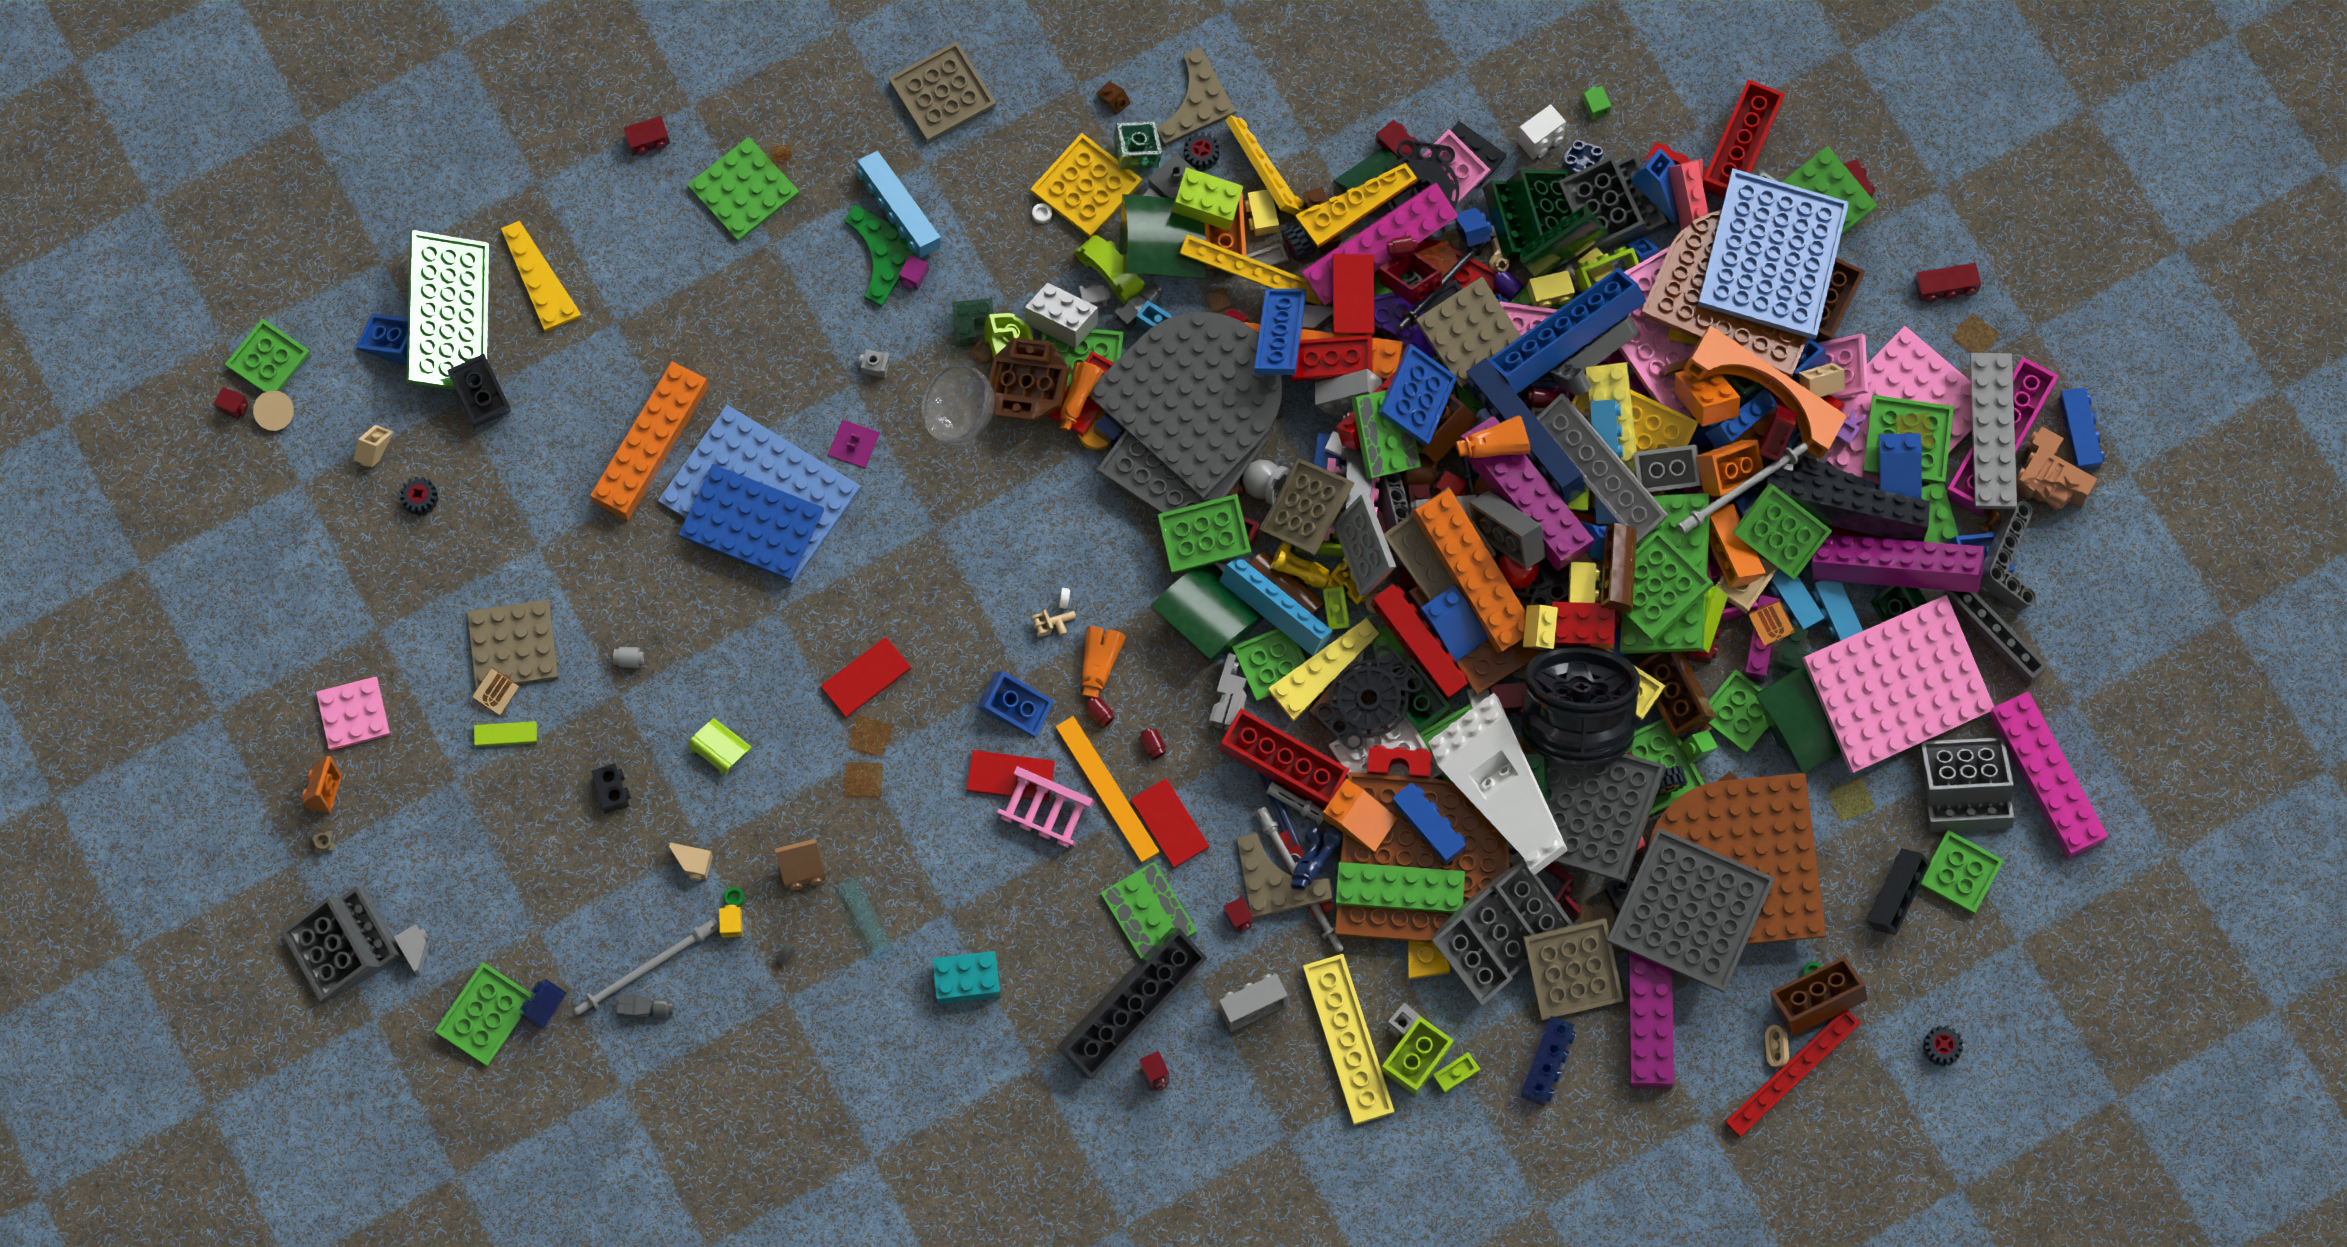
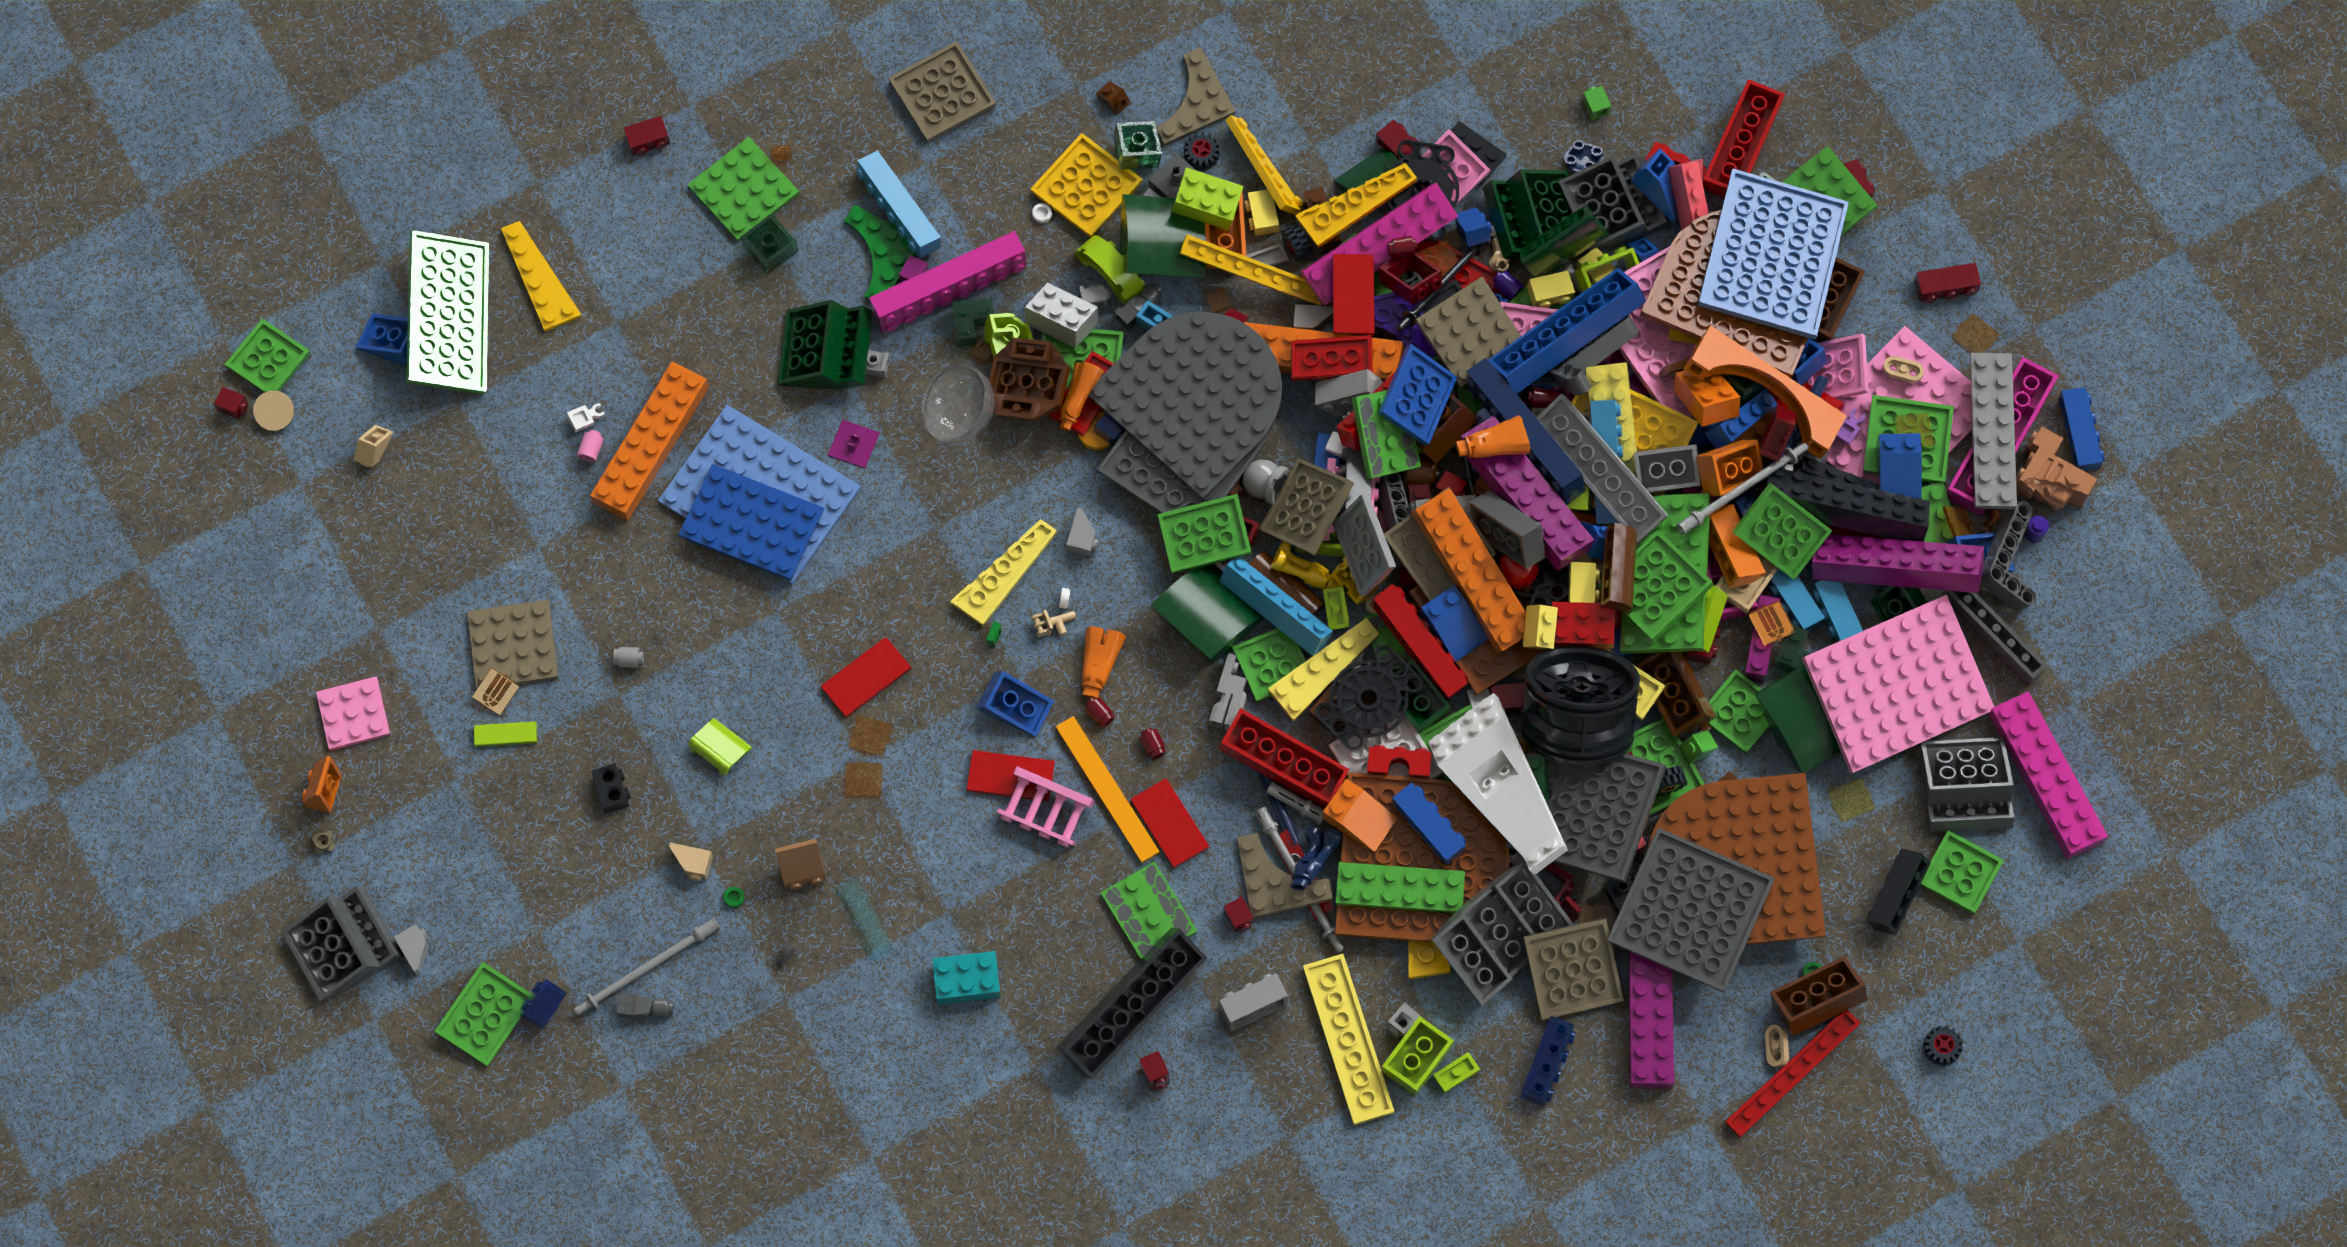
(421, 503): black wheel -> none
(479, 390): black slope -> none
(583, 418): none -> white plate
(590, 446): none -> bright pink brick
(730, 921): yellow brick -> none
(769, 243): none -> clear green brick
(825, 346): none -> dark green slope
(948, 282): none -> dark pink brick
(992, 586): none -> light yellow wing
(994, 634): none -> green tile
(1082, 535): none -> light grey slope
(1280, 332): blue plate -> none
(1542, 132): white brick -> none
(1823, 379): tan hinge -> none
(1903, 367): none -> tan plate
(1958, 521): none -> clear orange piece
(2036, 529): none -> dark purple brick

